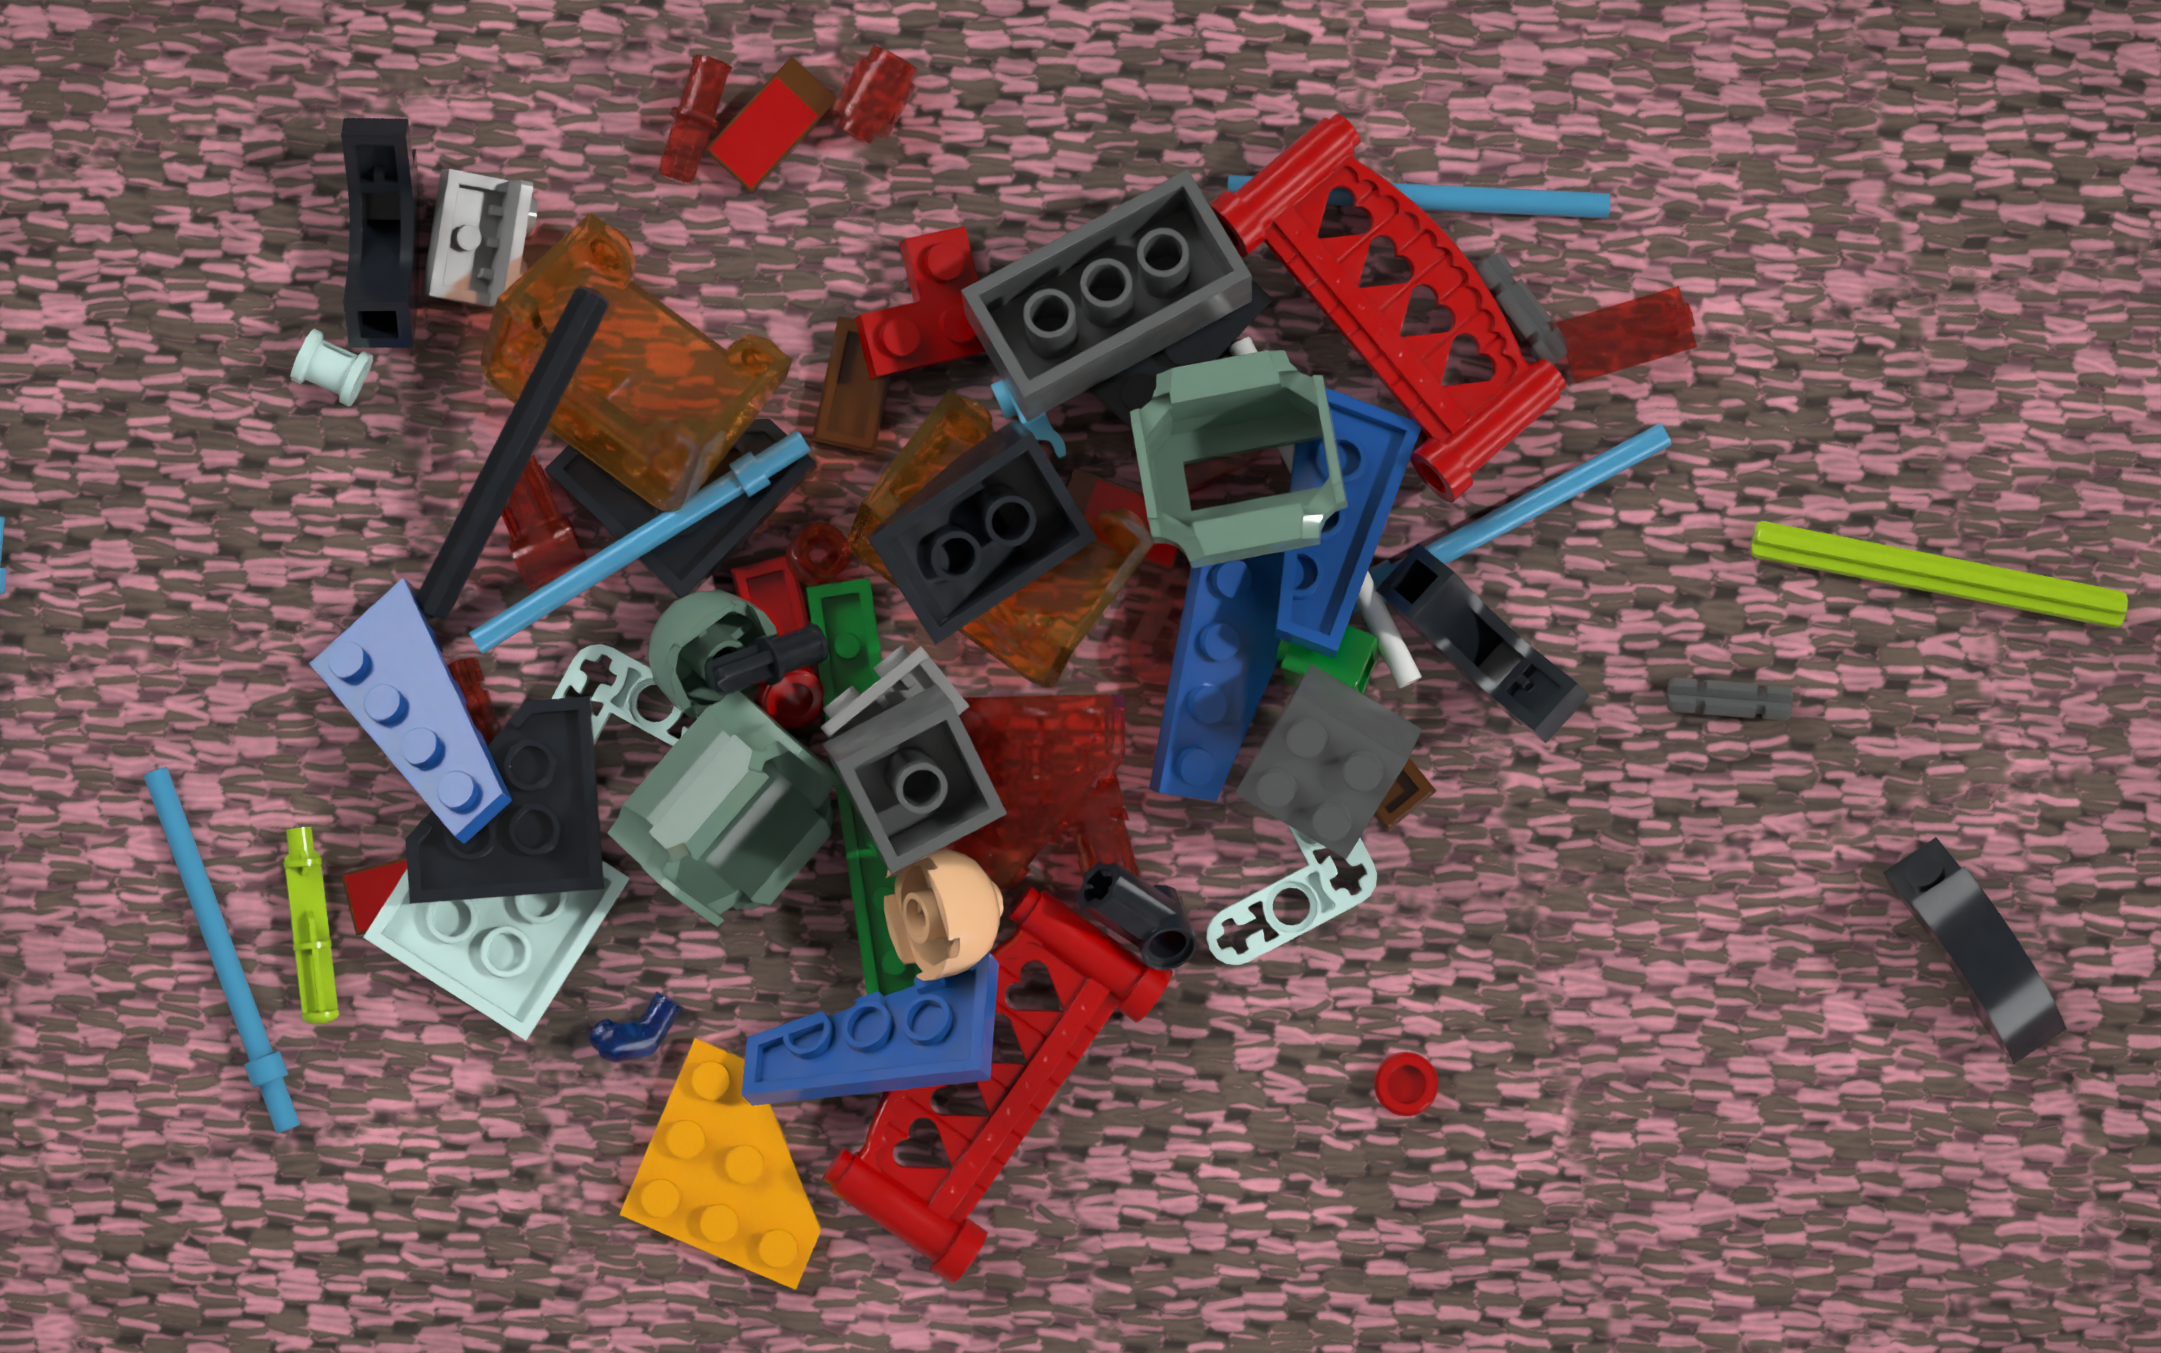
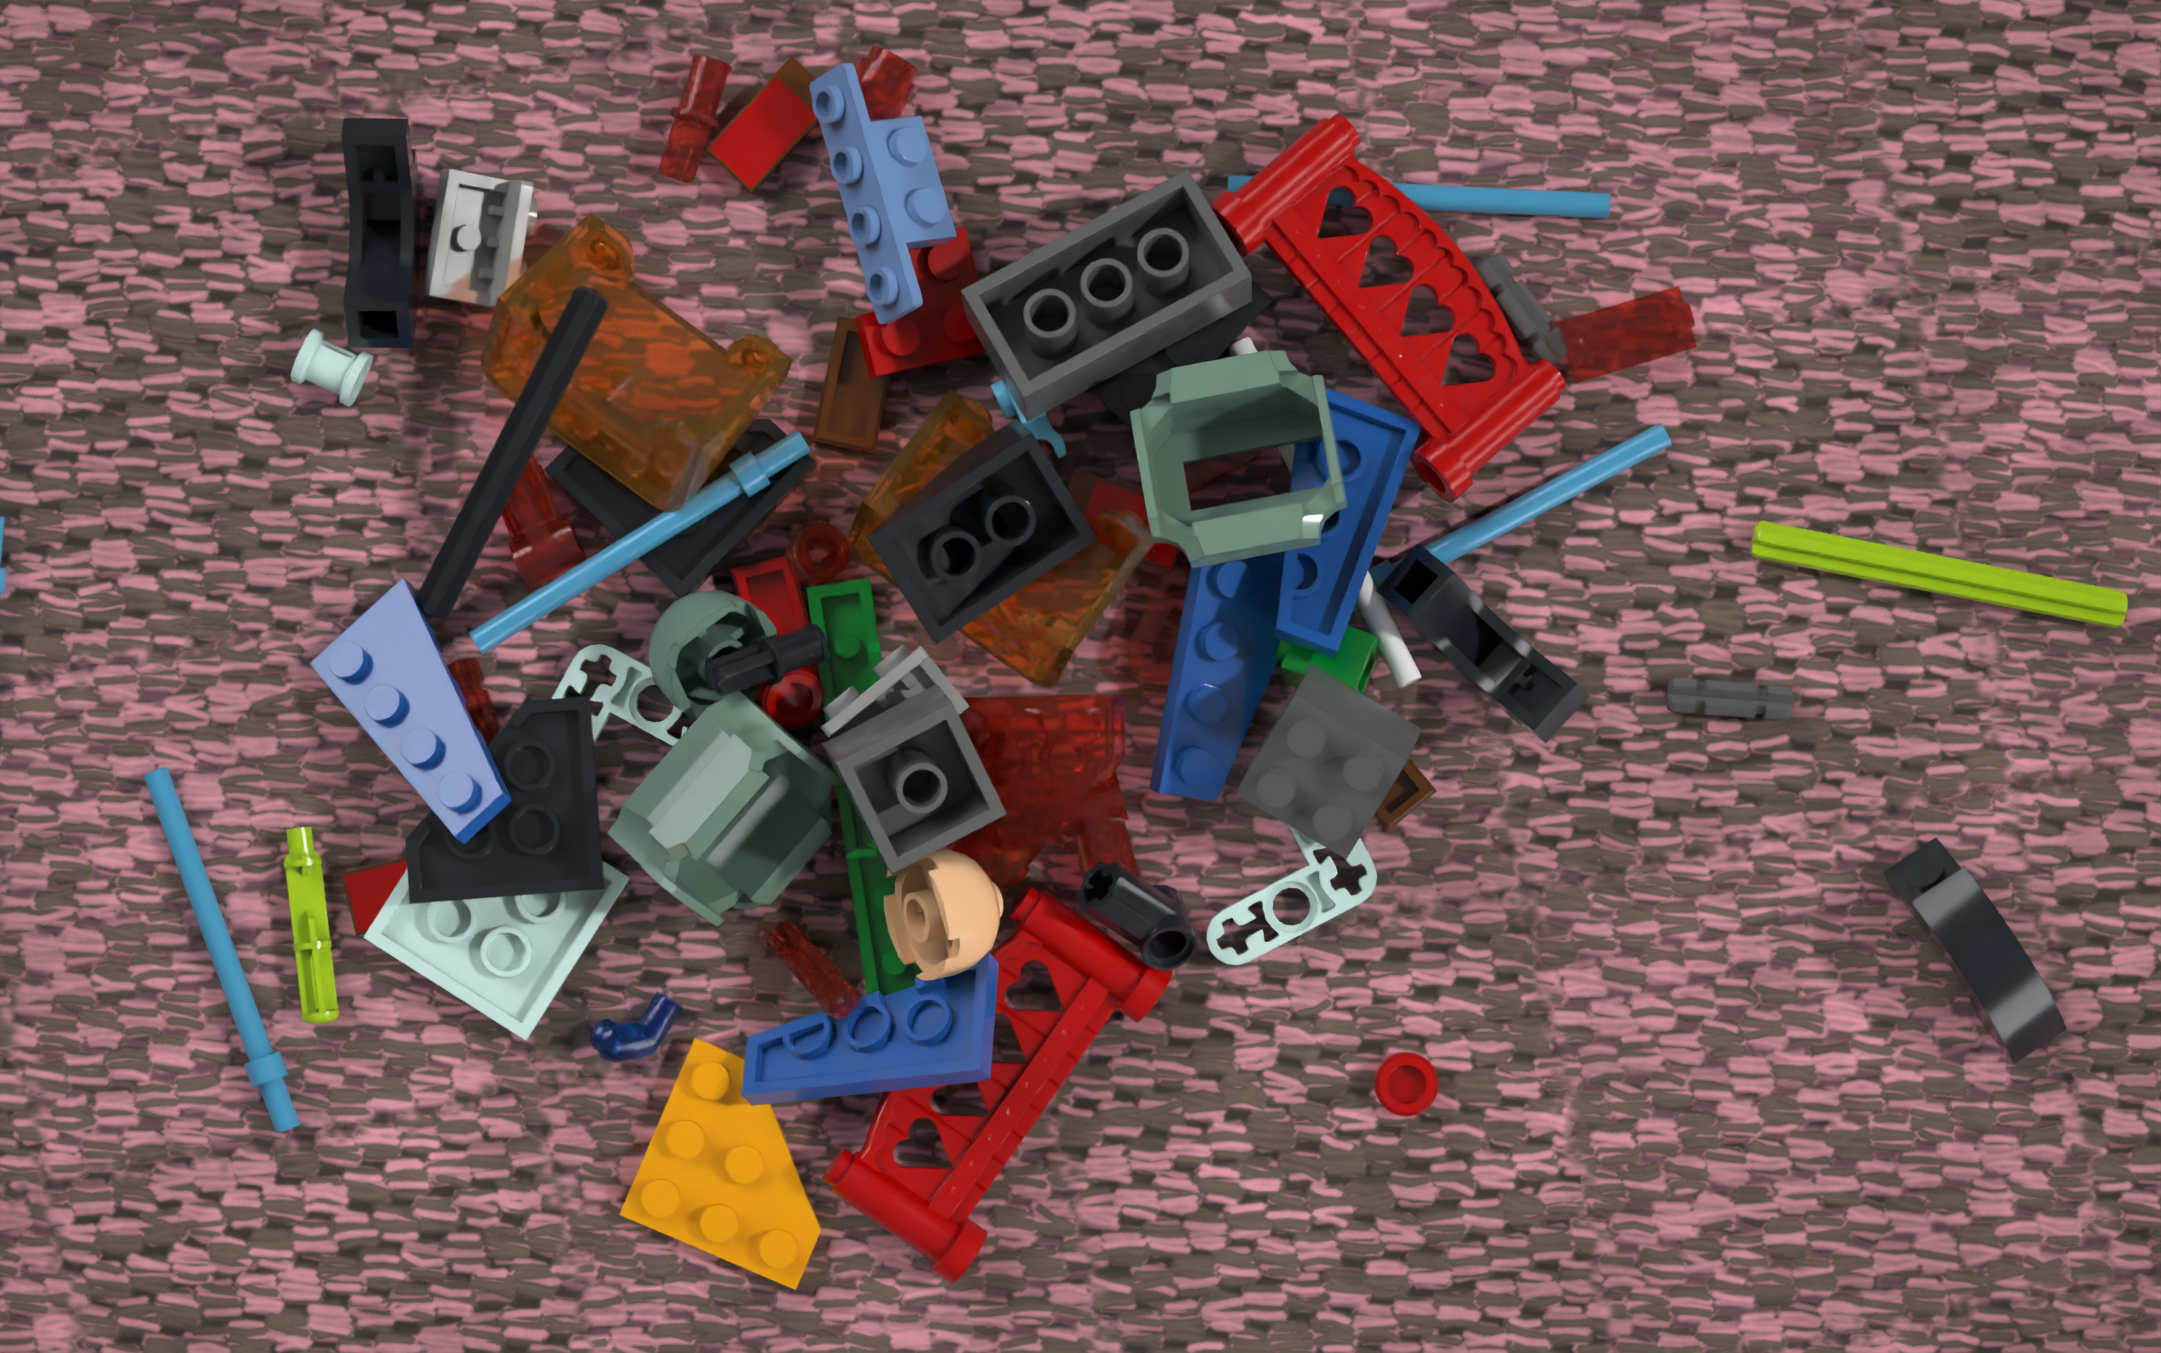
(812, 969): none -> clear red axle
(885, 187): none -> medium blue bracket

